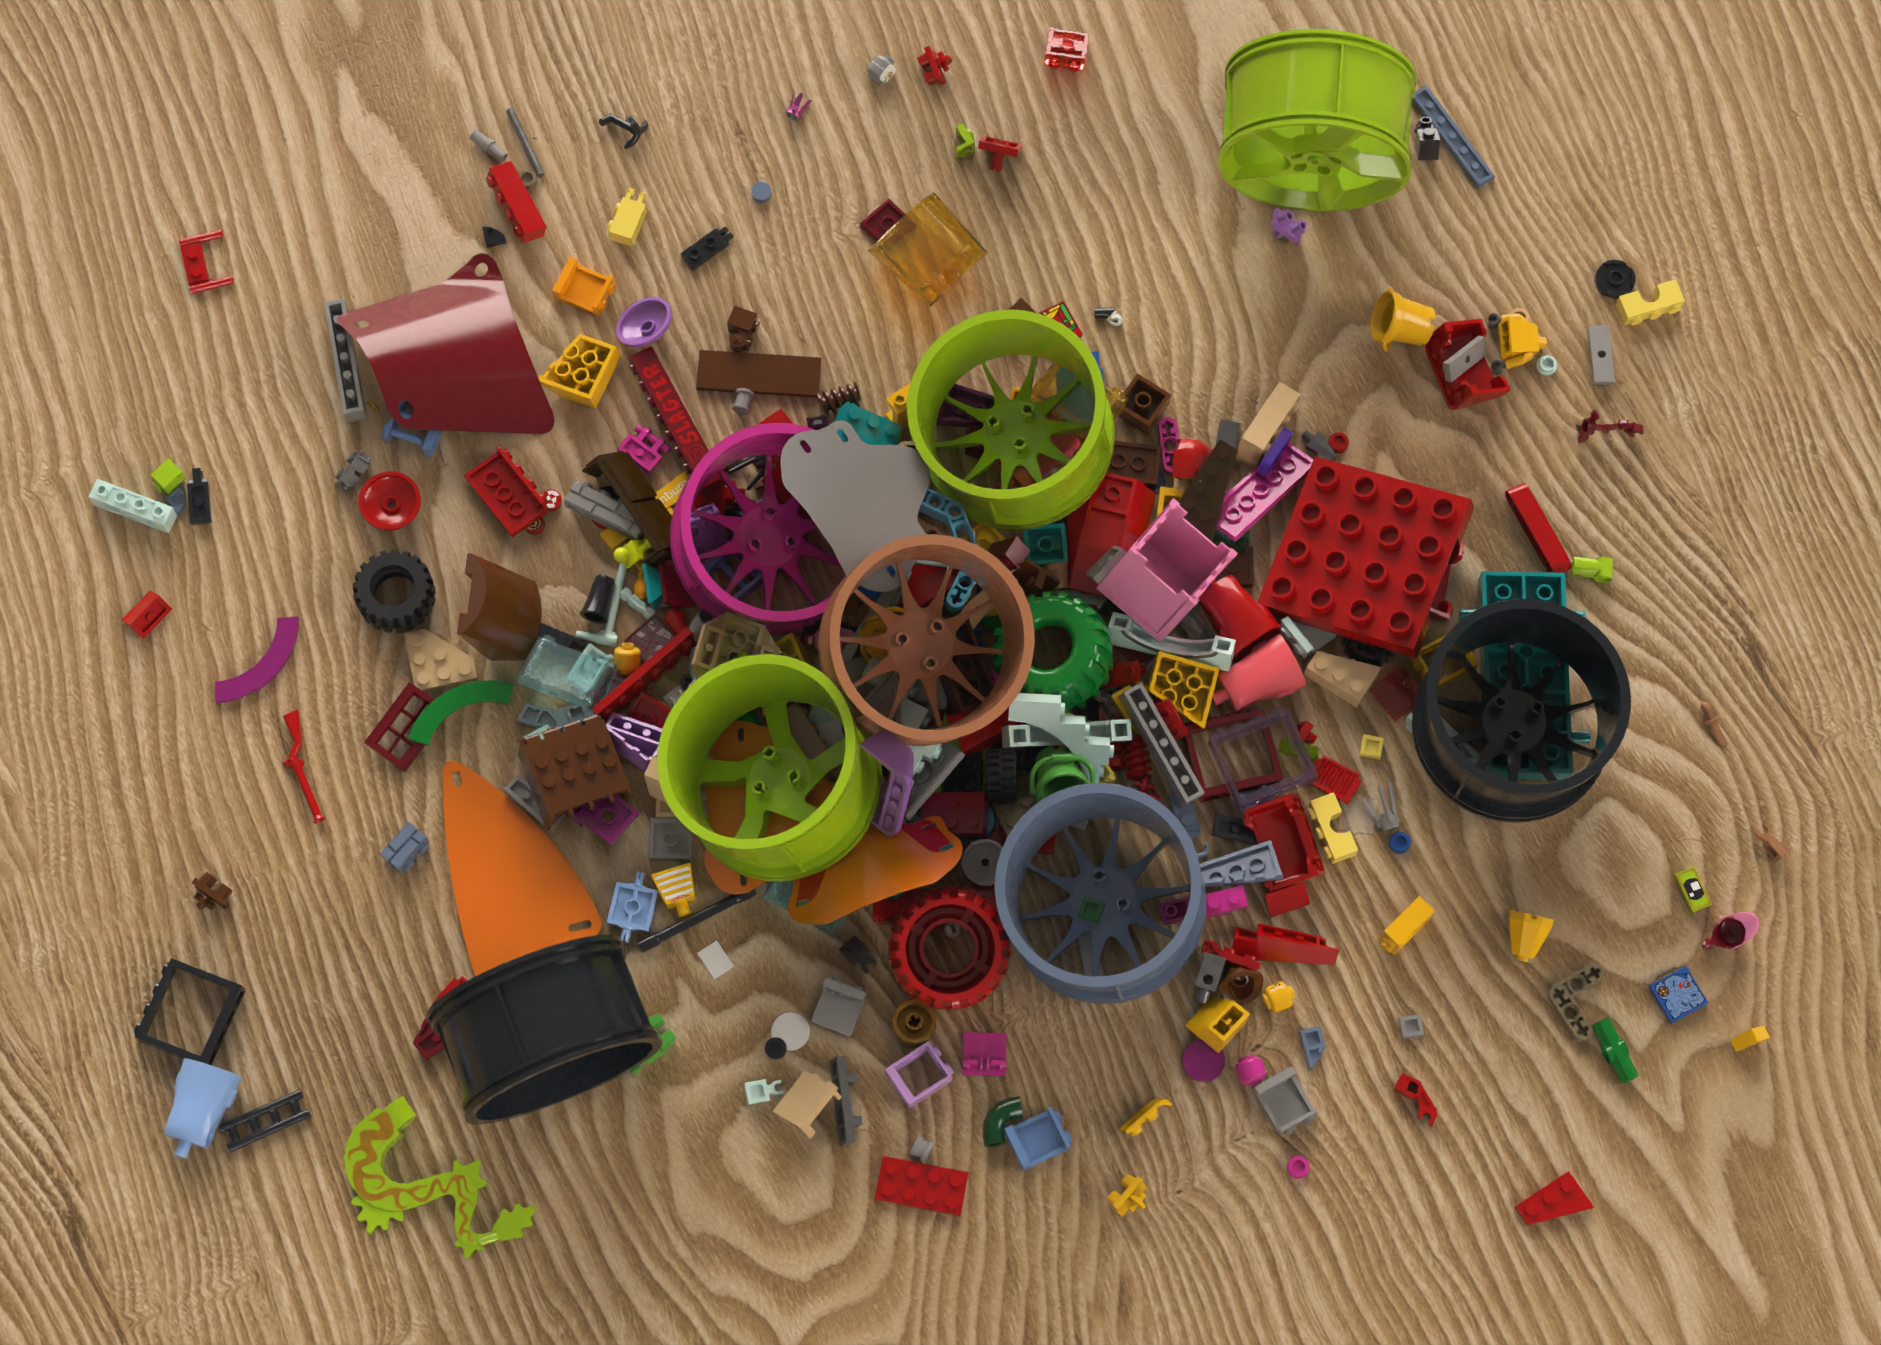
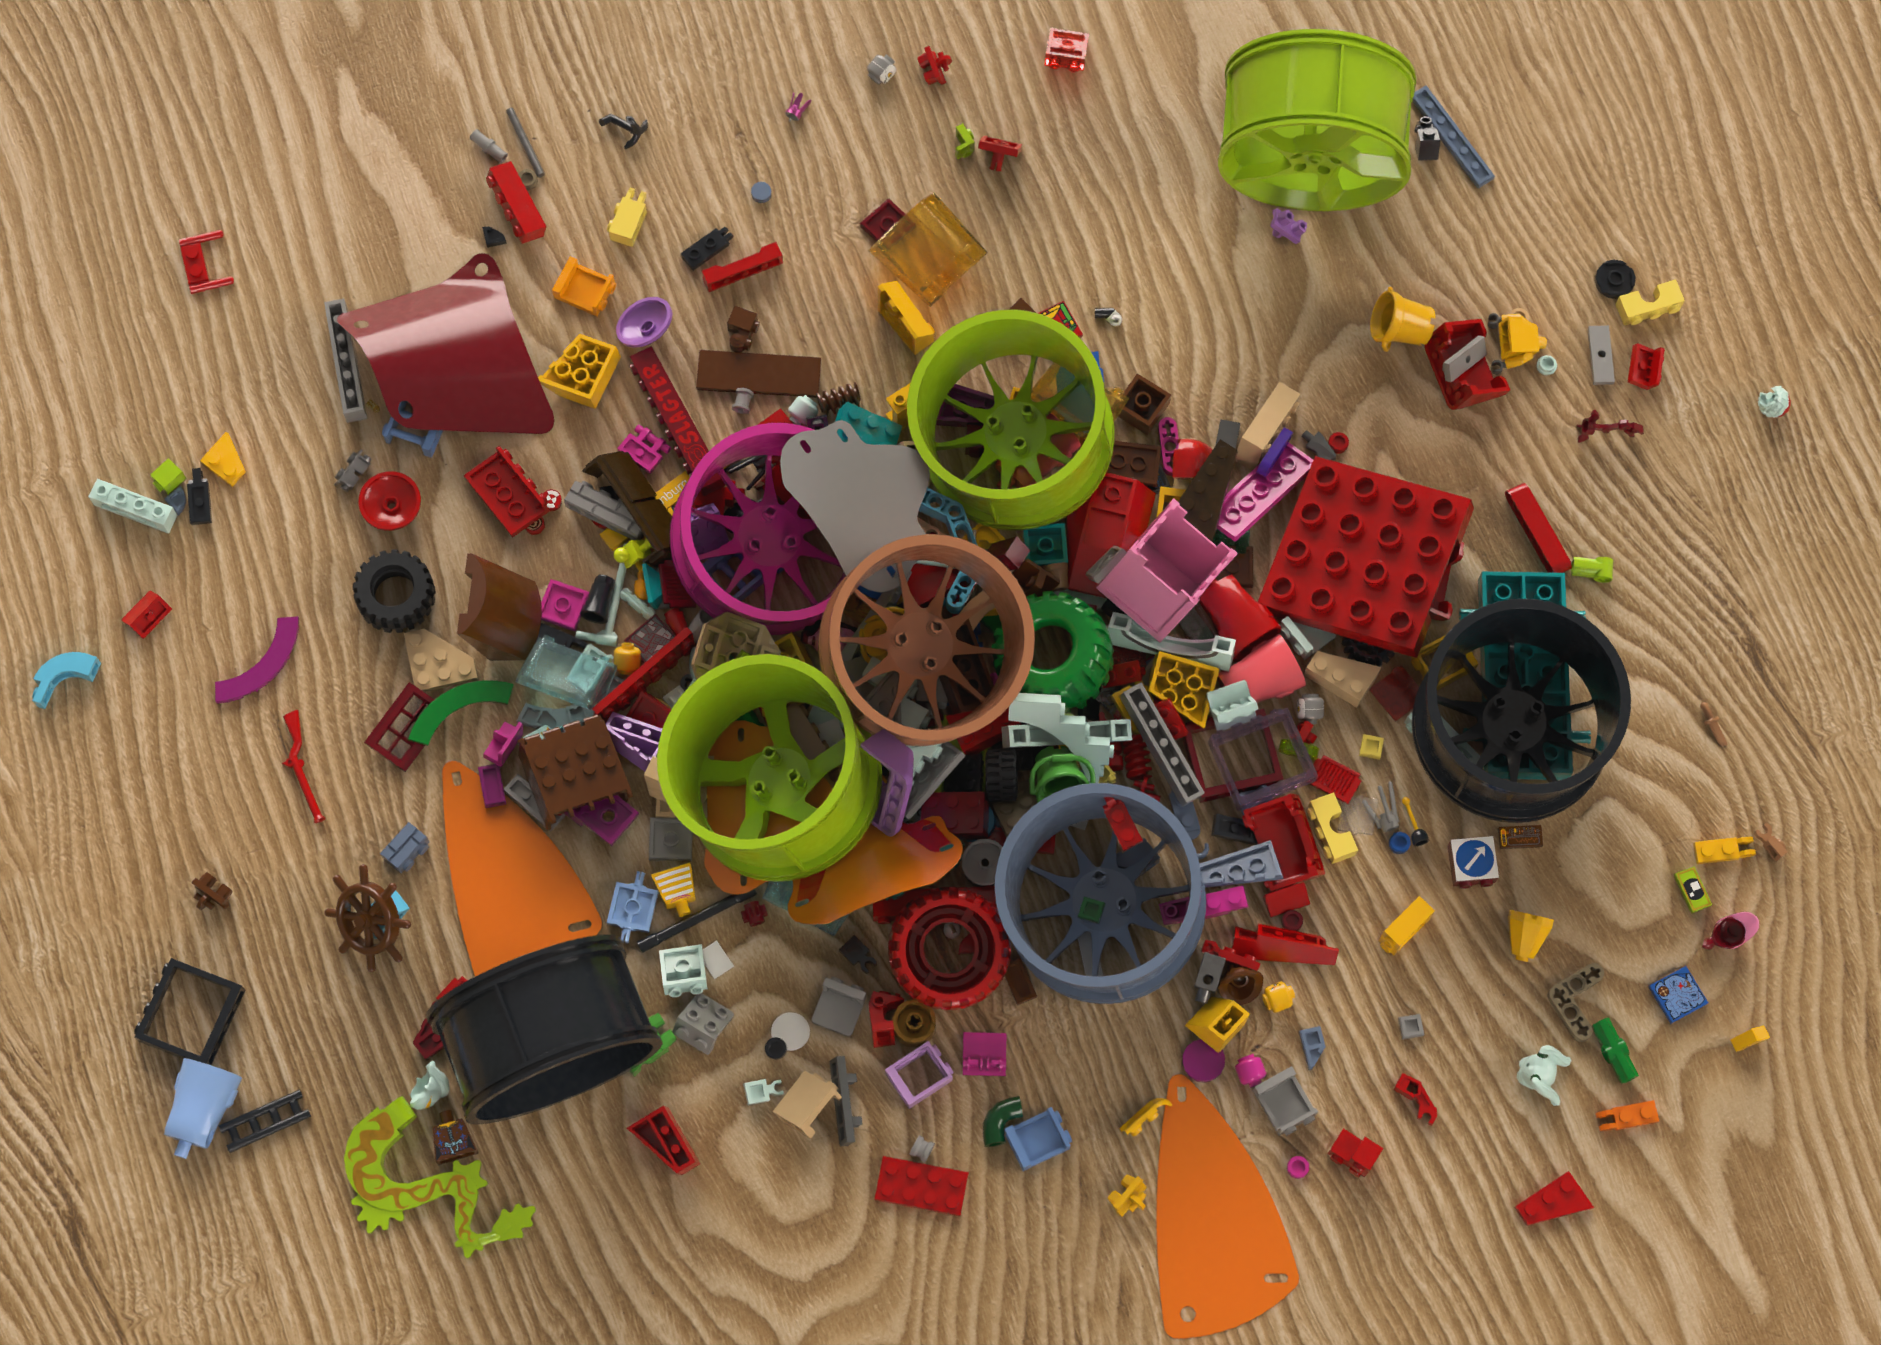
(60, 668): none -> medium azure arch
(224, 460): none -> yellow wing
(377, 920): none -> reddish brown brick
(429, 1088): none -> light aqua hair
(452, 1139): none -> reddish brown torso
(492, 785): none -> magenta tile
(503, 743): none -> dark pink panel
(563, 604): none -> dark pink plate
(665, 1138): none -> red wedge
(683, 970): none -> light aqua plate
(702, 1023): none -> light grey bracket
(718, 276): none -> red piece
(754, 913): none -> dark red gear
(801, 409): none -> light aqua head
(879, 1006): none -> red tile
(904, 317): none -> yellow wedge
(966, 945): none -> red tile
(1019, 982): none -> reddish brown tile
(1121, 823): none -> red hinge
(1135, 855): none -> sand blue slope
(1214, 1223): none -> orange piece
(1231, 705): none -> light aqua bracket
(1292, 920): none -> dark red tile
(1310, 708): none -> light grey head
(1355, 1153): none -> red brick
(1419, 836): none -> hinge
(1473, 862): none -> piece
(1520, 837): none -> reddish brown tile
(1540, 1071): none -> light aqua hair
(1629, 1116): none -> orange hinge
(1645, 366): none -> red bracket
(1722, 850): none -> yellow hinge
(1775, 403): none -> light aqua piece

